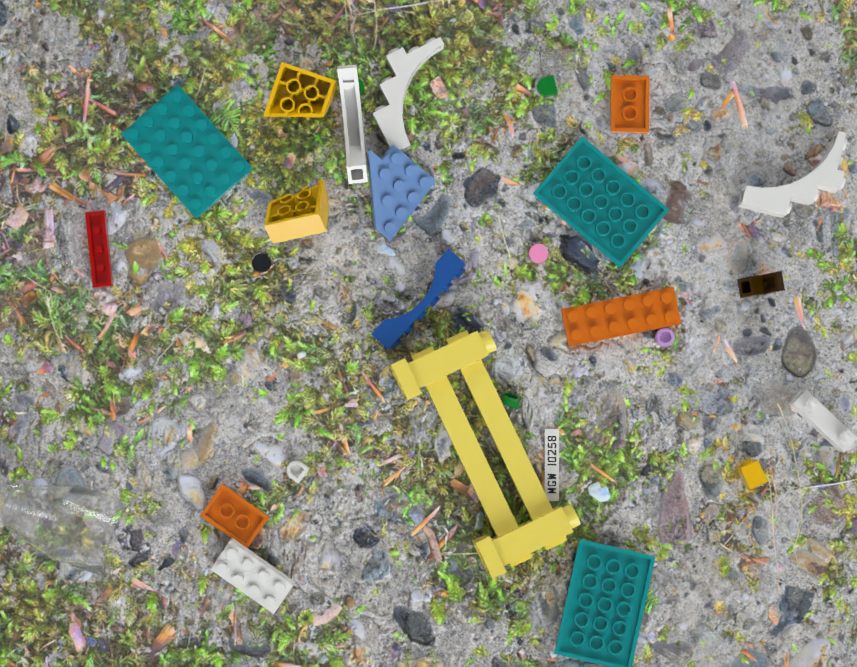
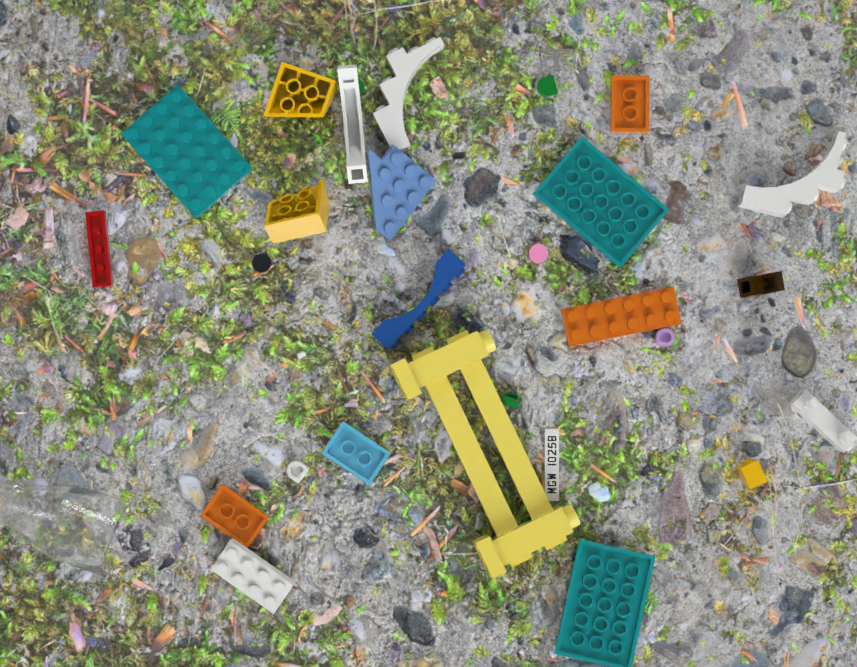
(356, 453): none -> medium azure plate

